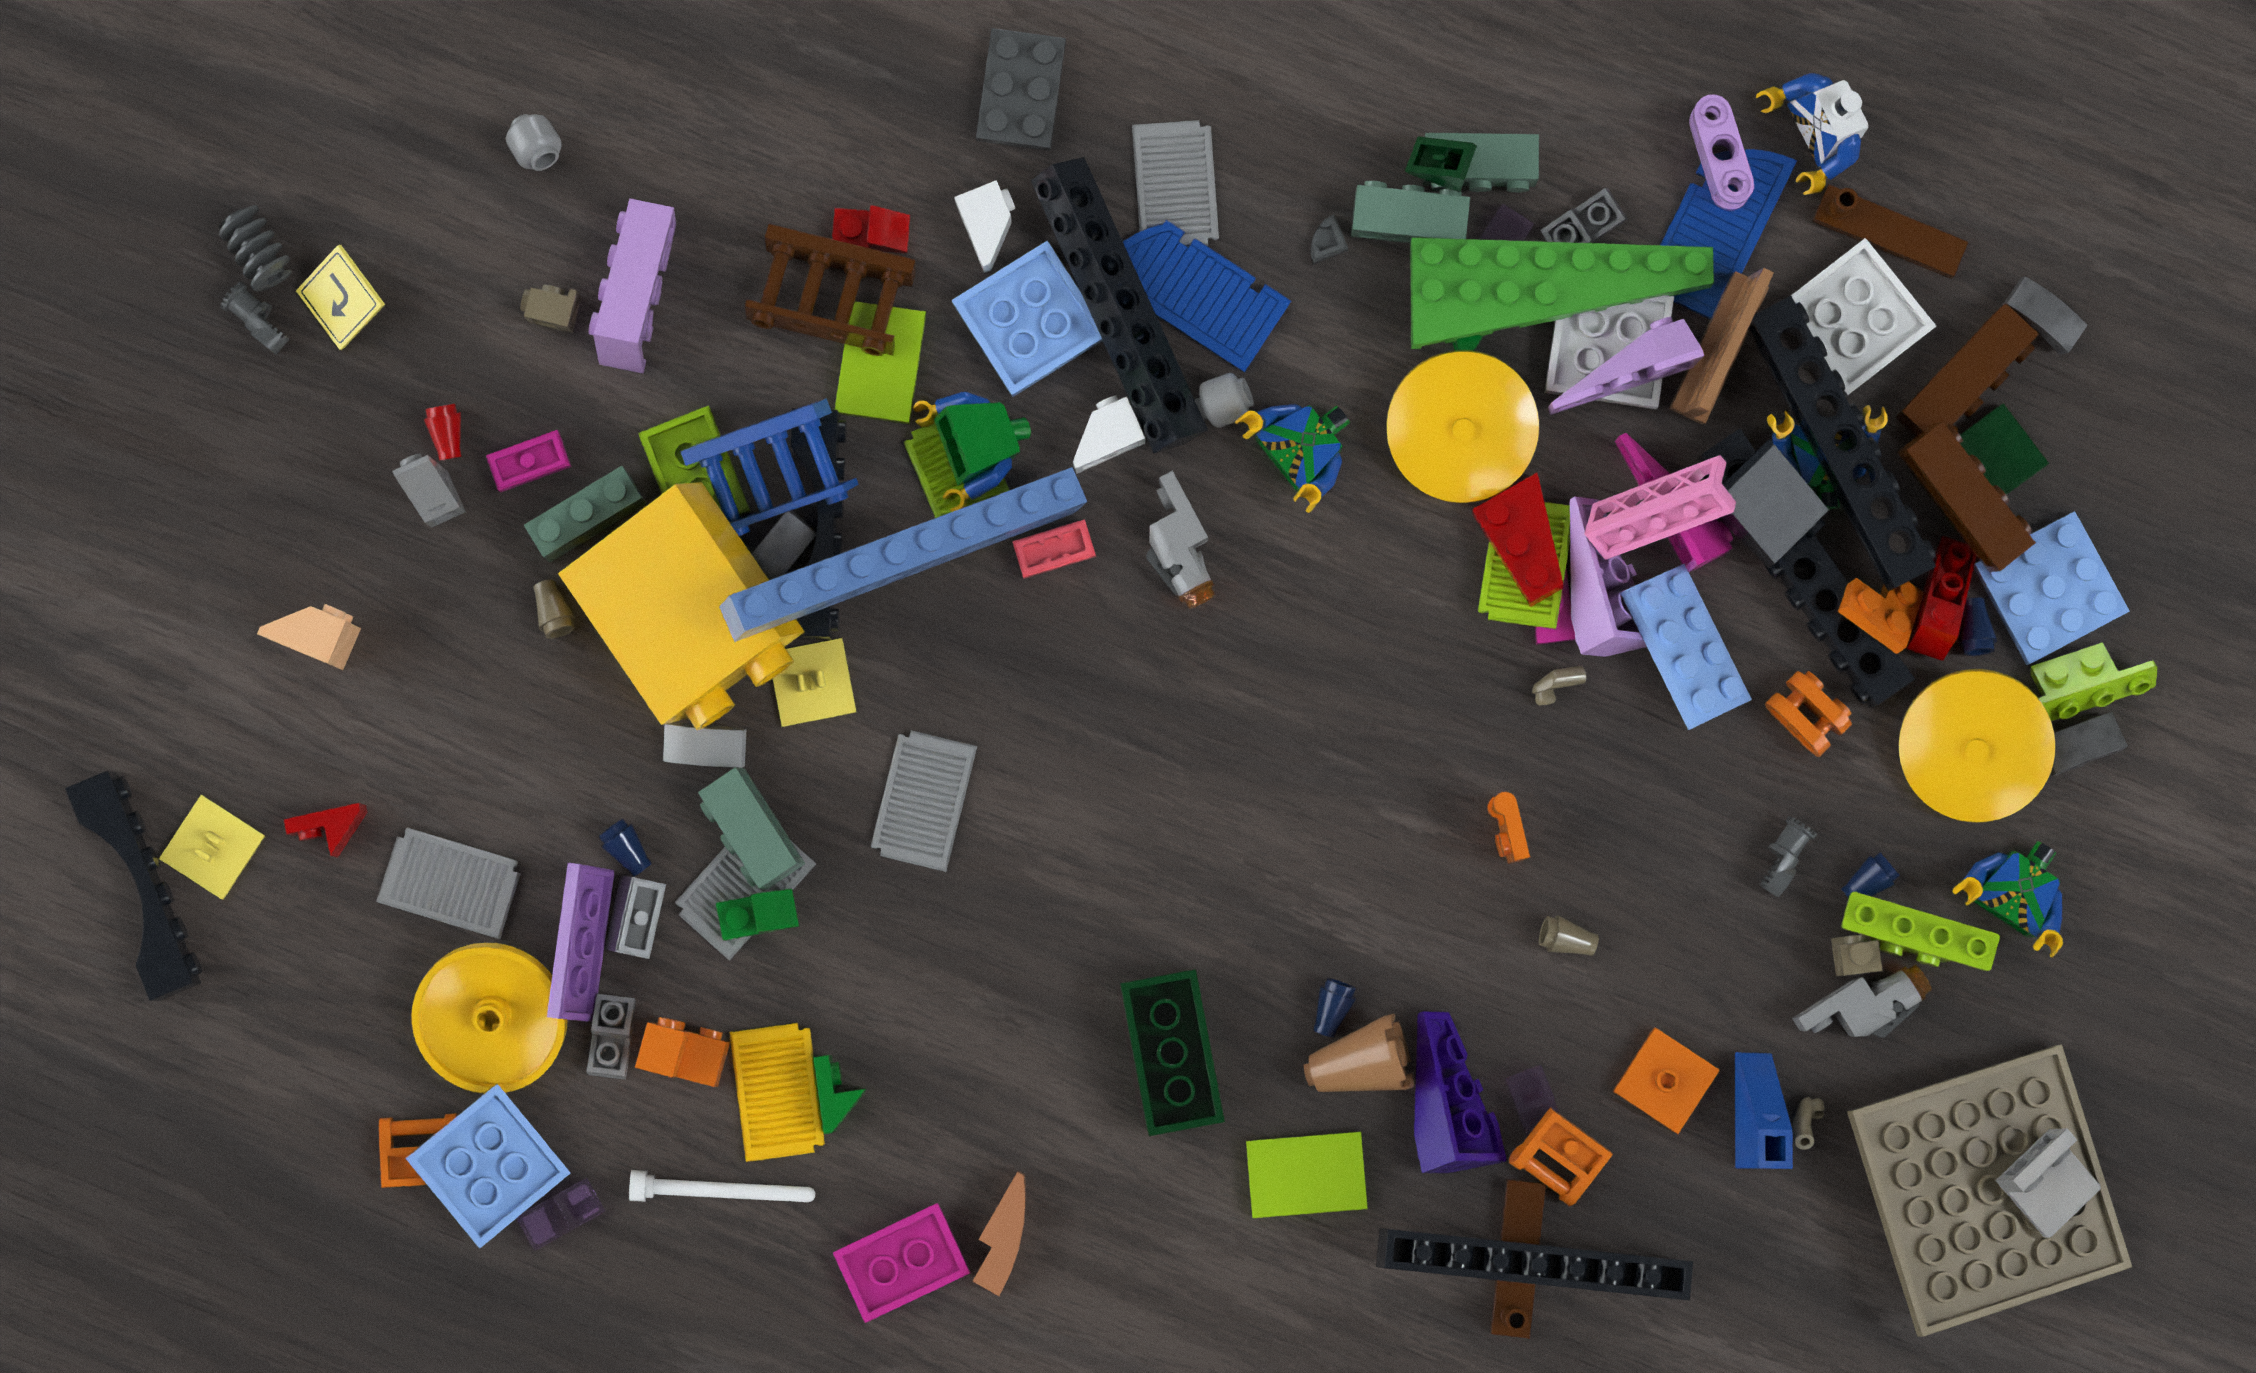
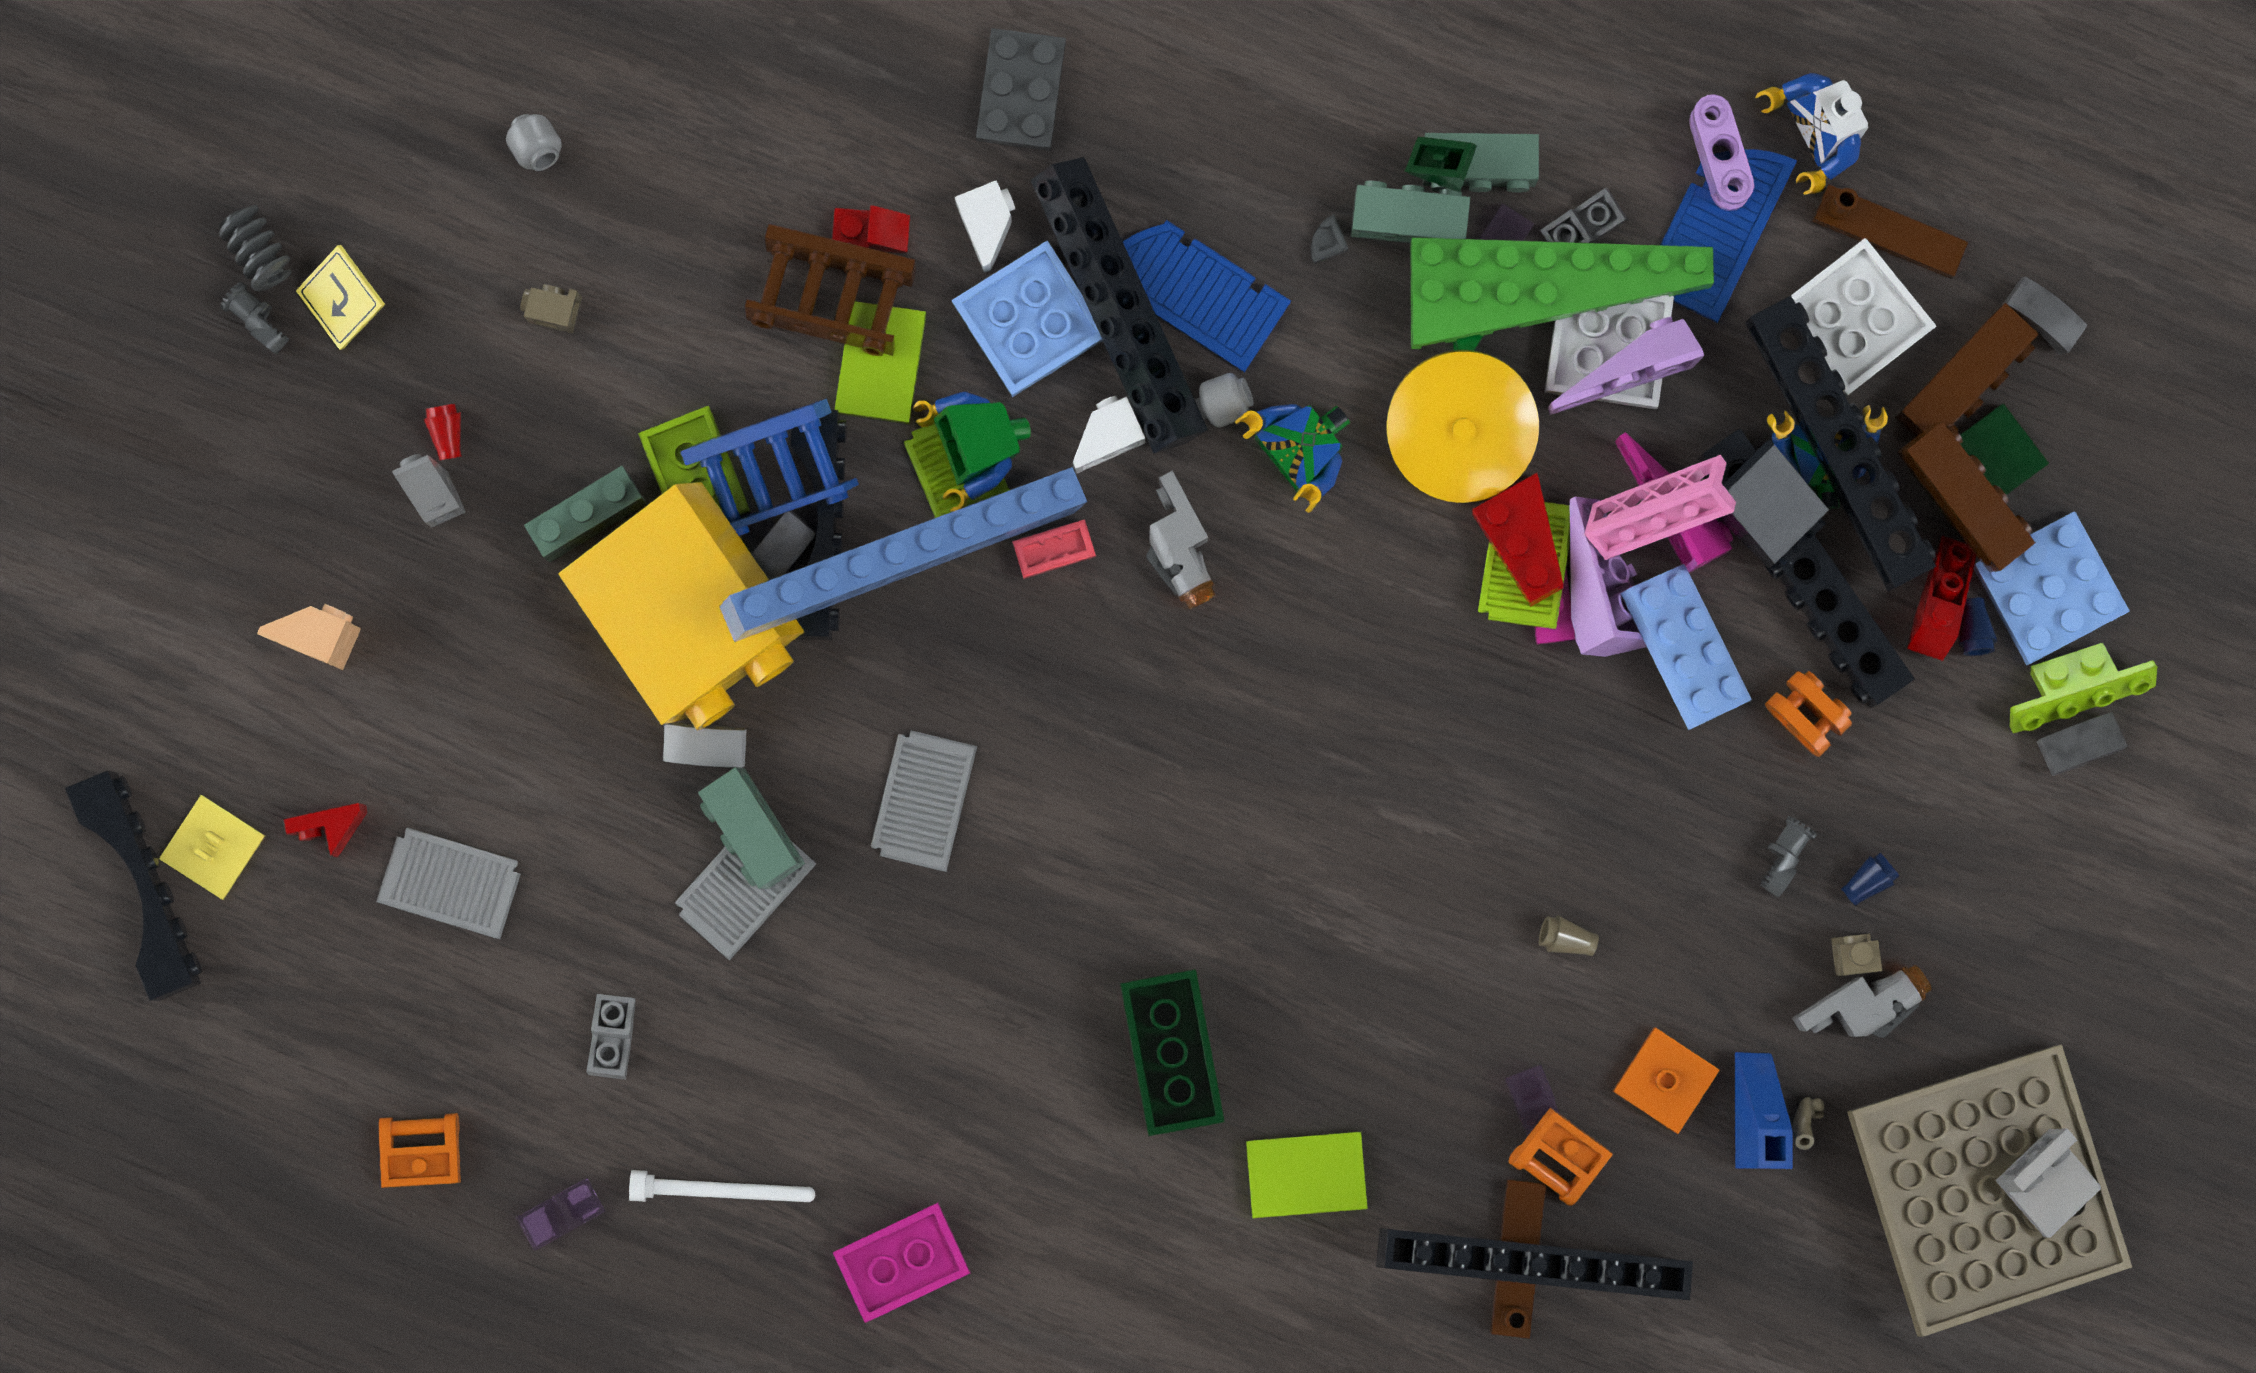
(486, 1018): yellow dish -> none
(488, 1165): light blue plate -> none
(528, 461): dark pink plate -> none
(552, 610): dark tan cone -> none
(580, 942): medium lavender tile -> none
(624, 845): dark blue cone -> none
(632, 284): lavender wedge -> none
(635, 916): light grey slope -> none
(682, 1053): orange brick -> none
(757, 914): green slope -> none
(777, 1091): yellow window -> none
(815, 684): light yellow piece -> none
(833, 1105): green slope -> none
(1004, 1236): nougat slope -> none
(1176, 178): light grey window -> none
(1333, 1005): dark blue cone -> none
(1363, 1060): medium nougat cone -> none
(1450, 1118): dark purple wedge -> none
(1511, 839): orange plate -> none
(1557, 679): dark tan arm -> none
(1721, 344): medium nougat fence -> none
(1885, 615): orange plate -> none
(1919, 933): lime bracket -> none
(1976, 745): yellow dish -> none
(2019, 893): torso -> none

